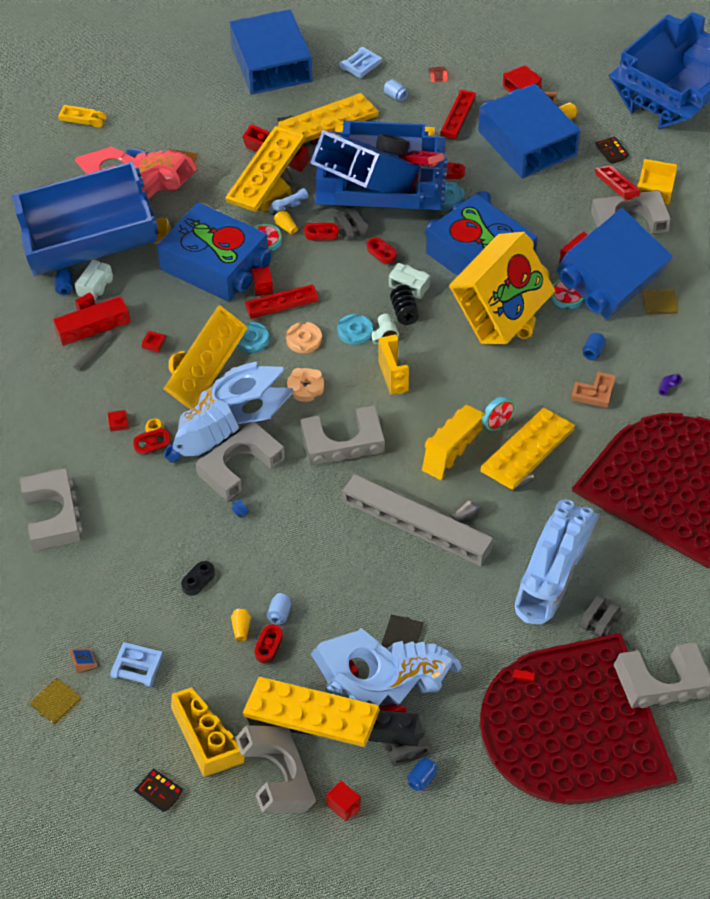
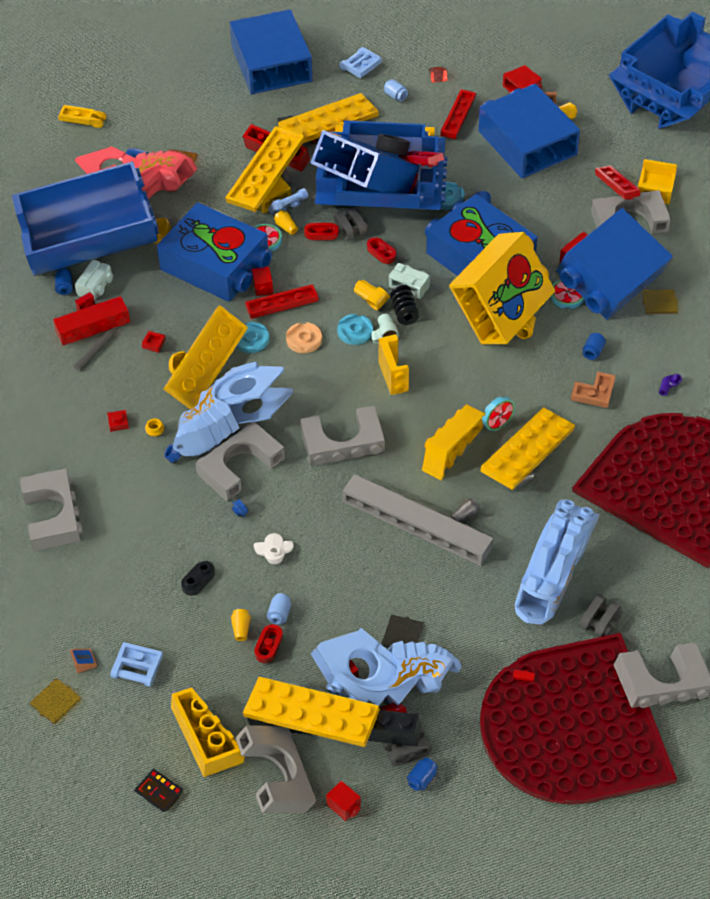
(150, 440): red plate -> none
(273, 548): none -> white plate
(306, 375): light nougat plate -> none
(374, 296): none -> yellow piece
(455, 170): red plate -> none
(612, 150): piece -> none

